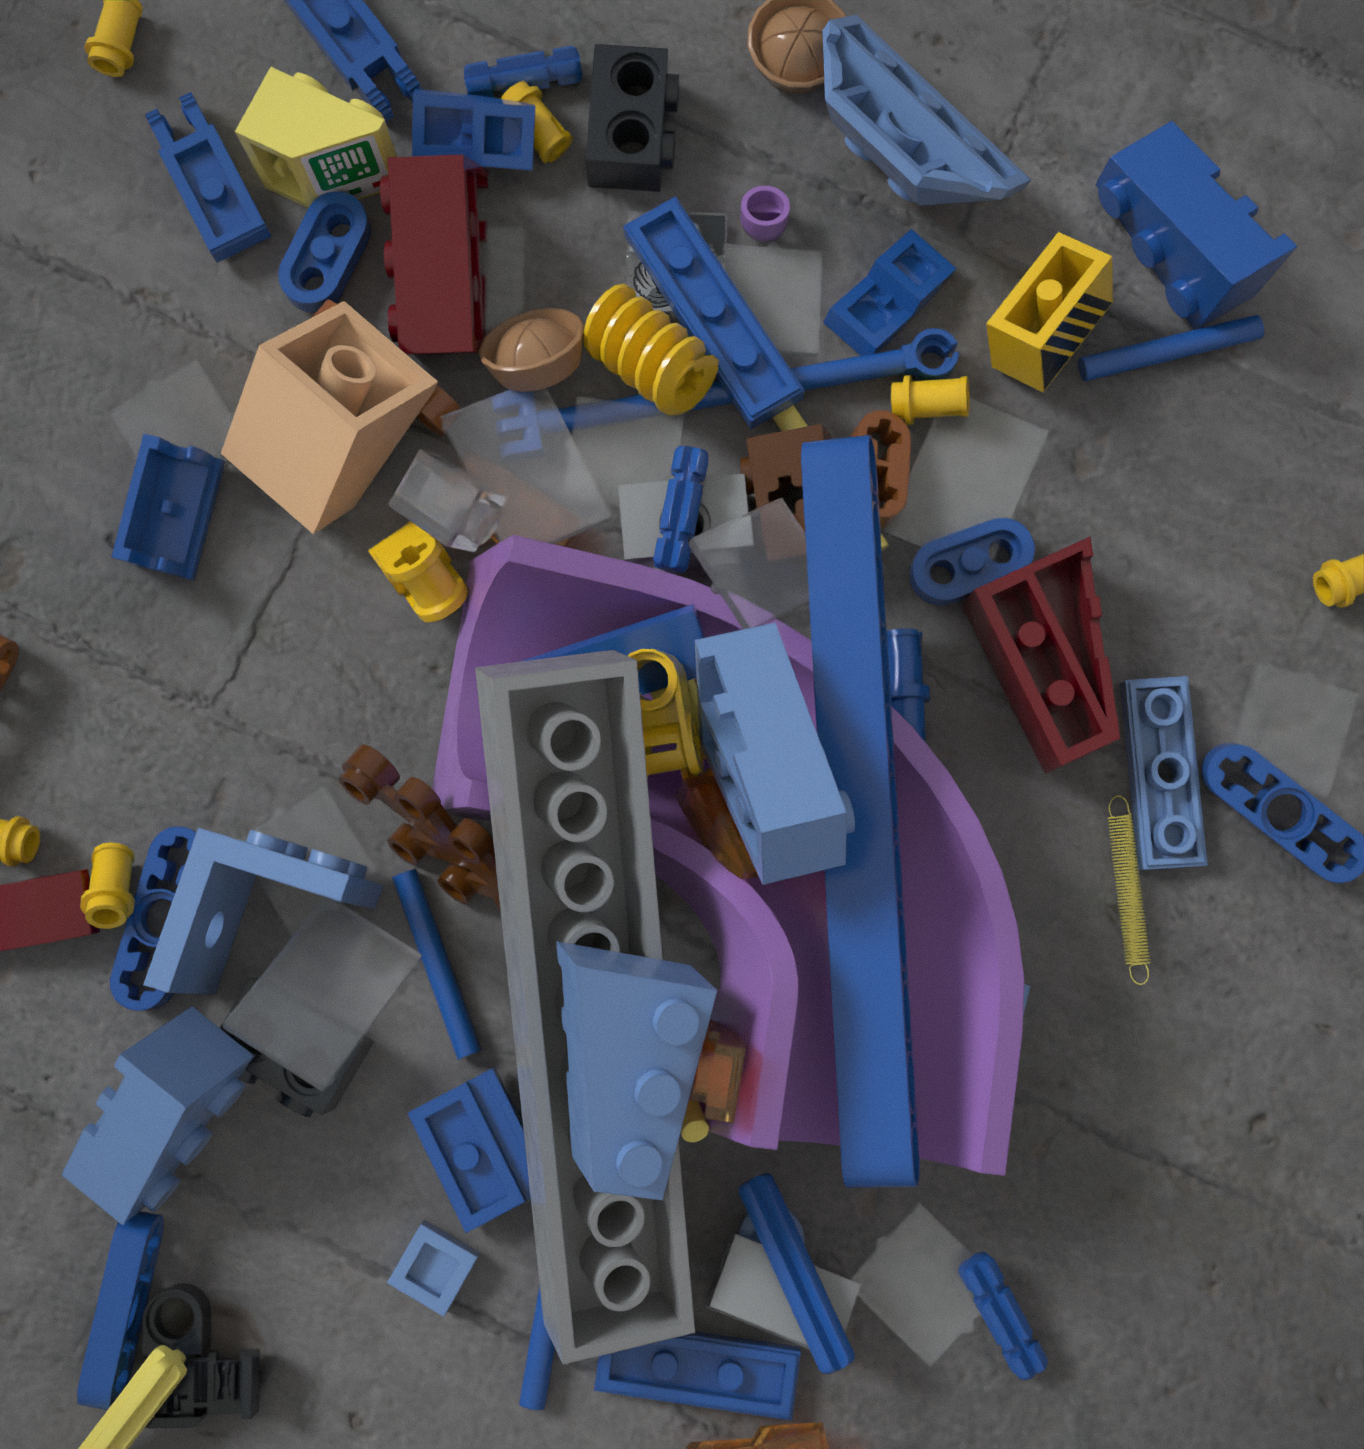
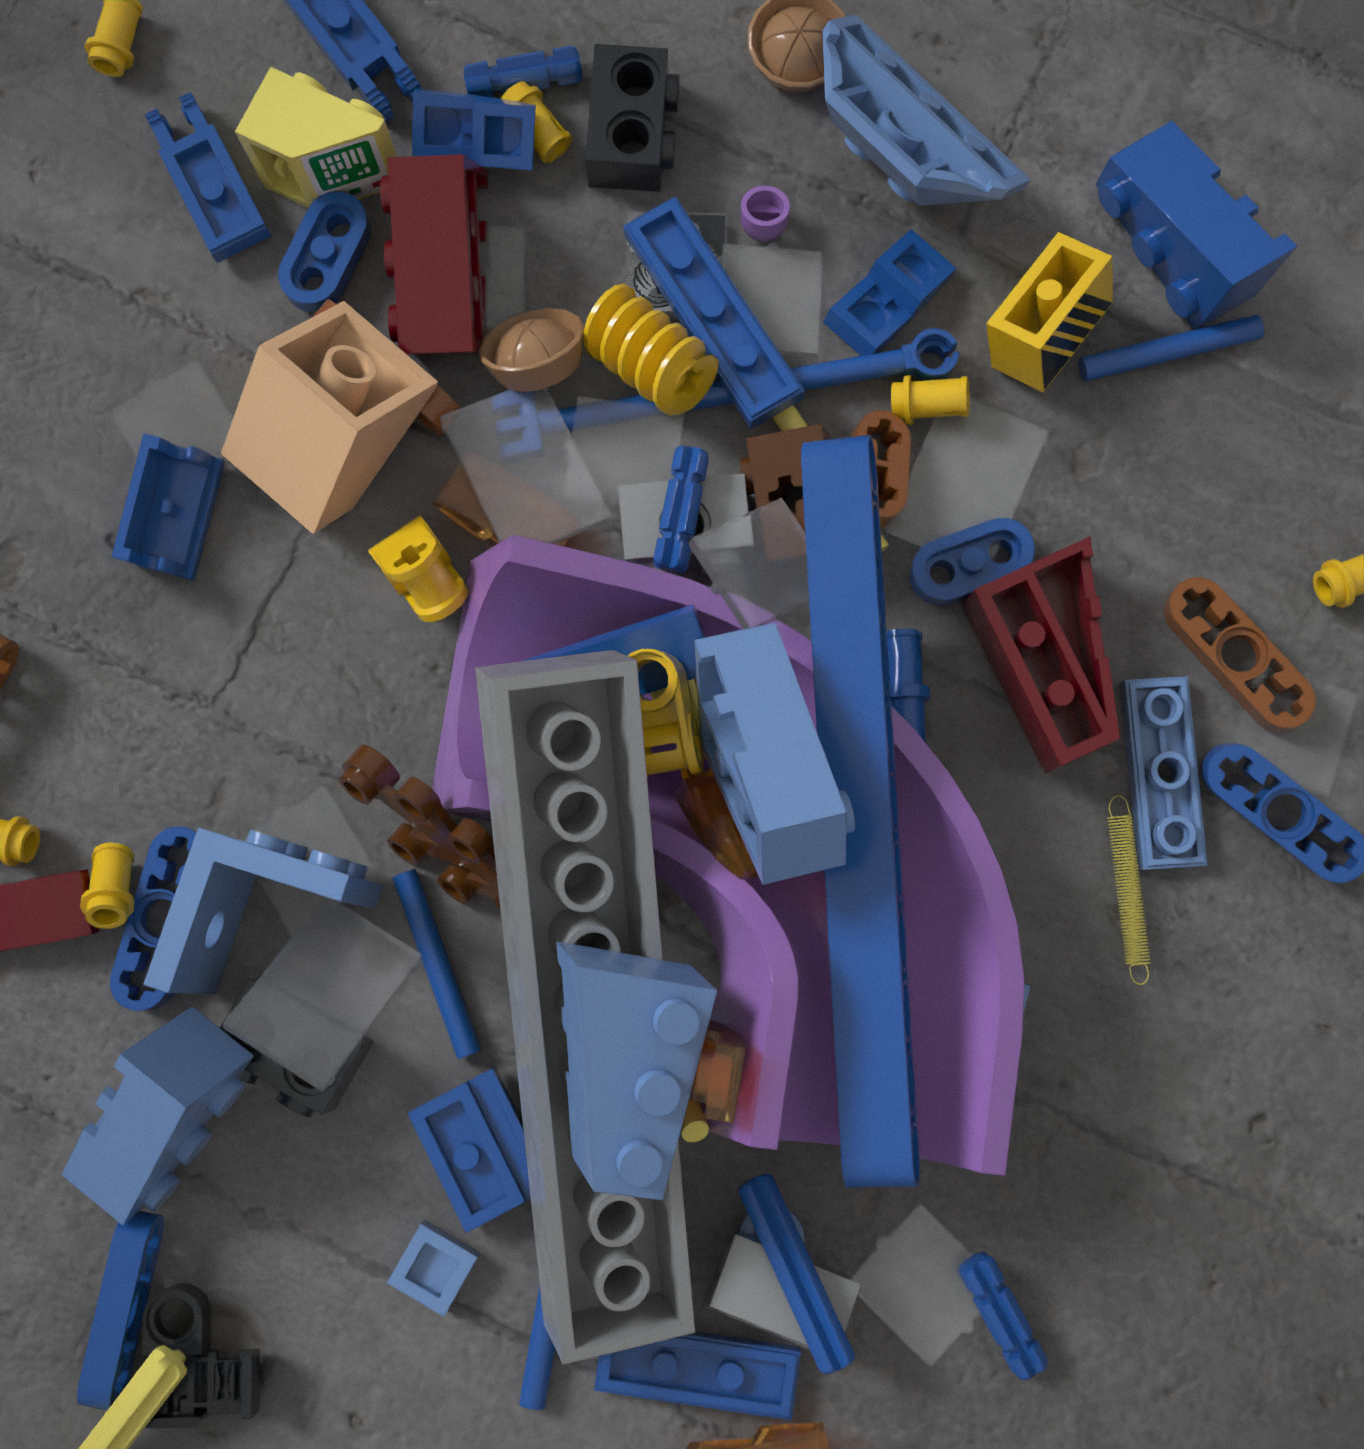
(448, 502): clear brick -> none
(1242, 627): none -> dark orange beam

